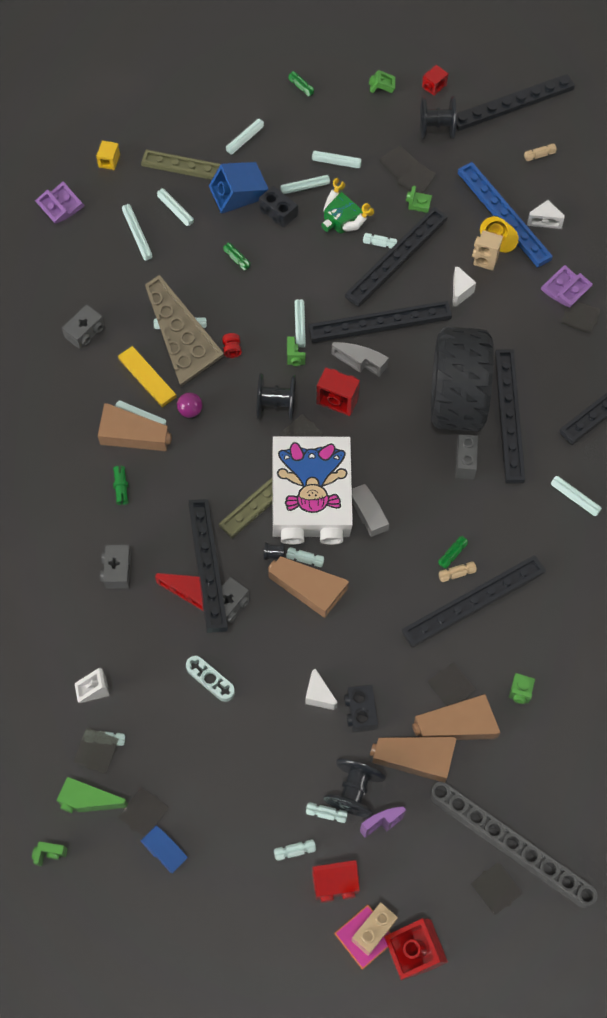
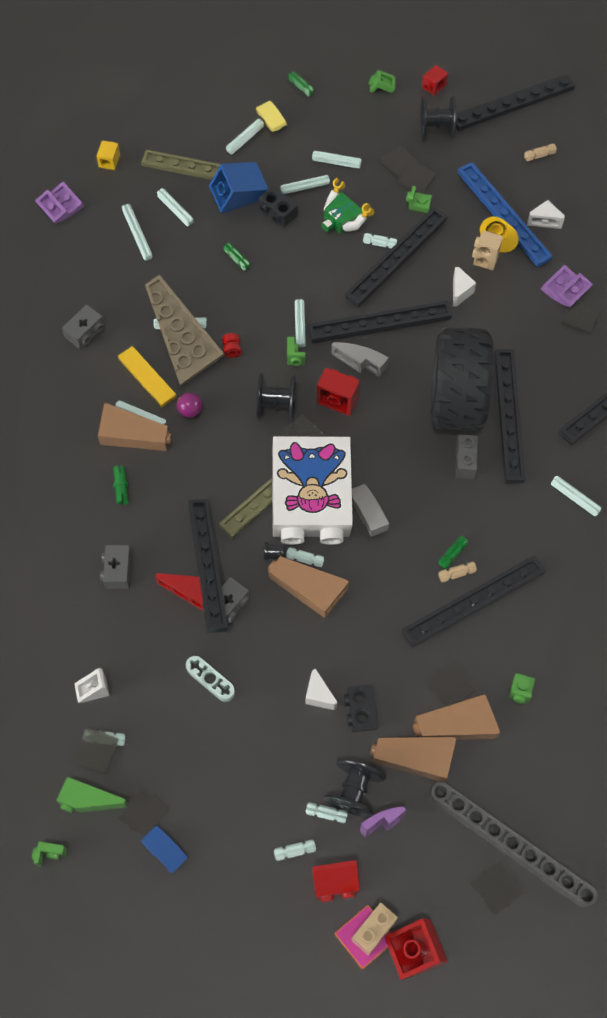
(271, 116): none -> light yellow slope

